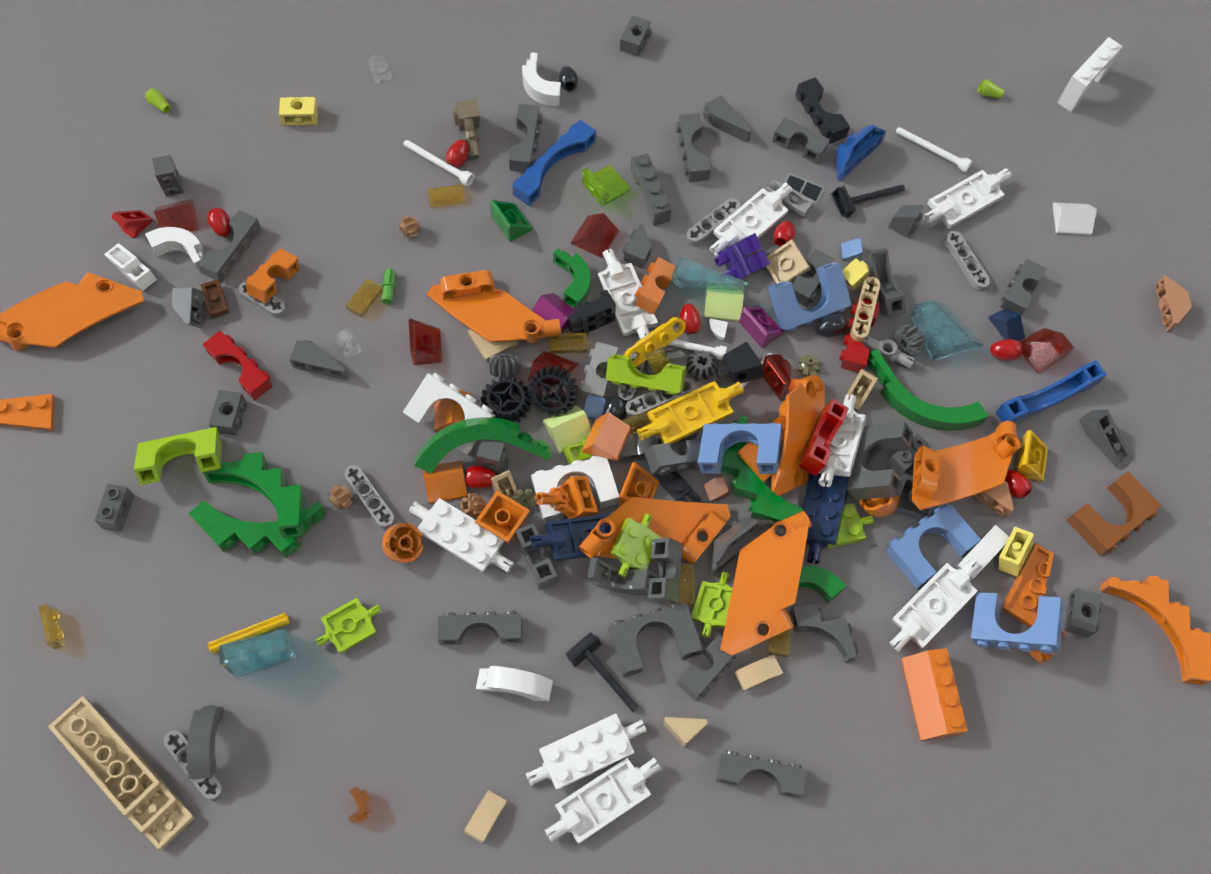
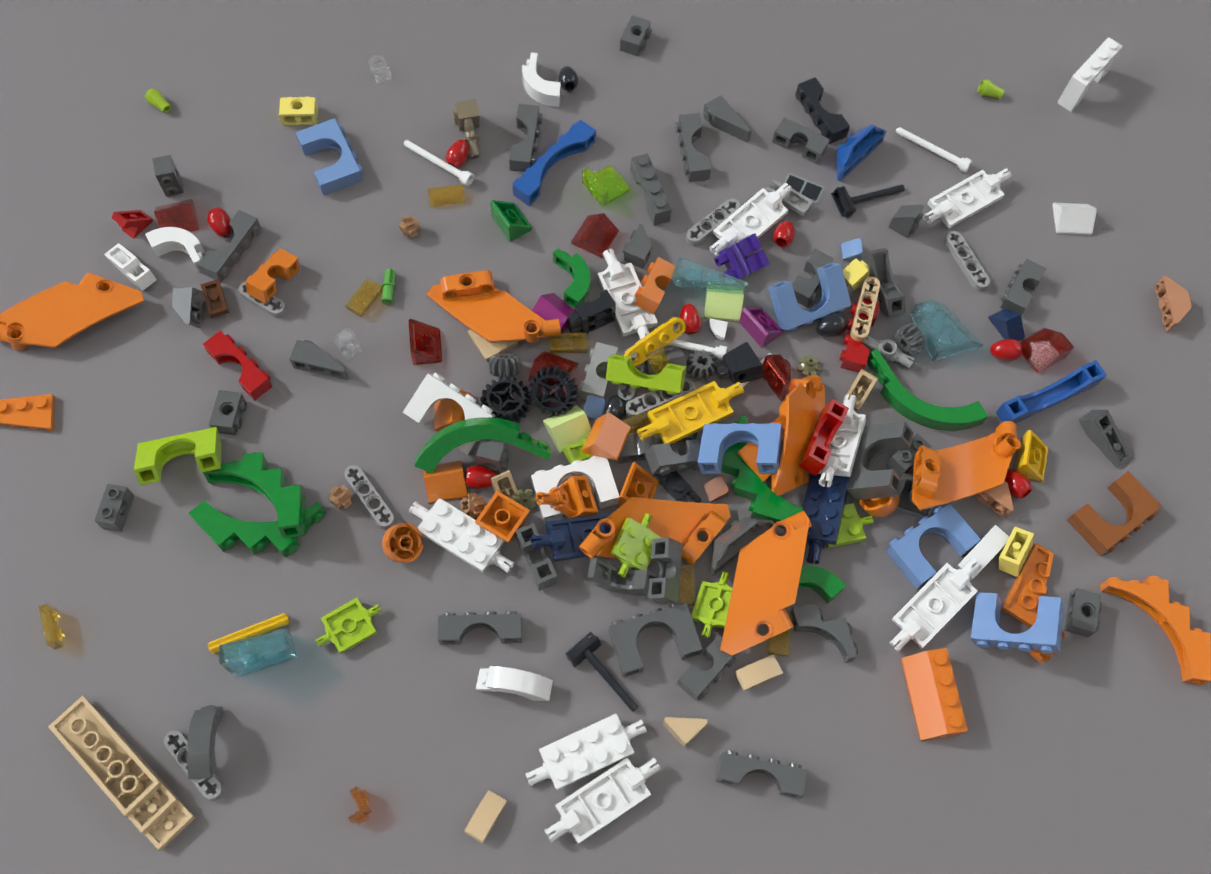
(330, 136): none -> medium blue arch
(787, 263): tan plate -> none

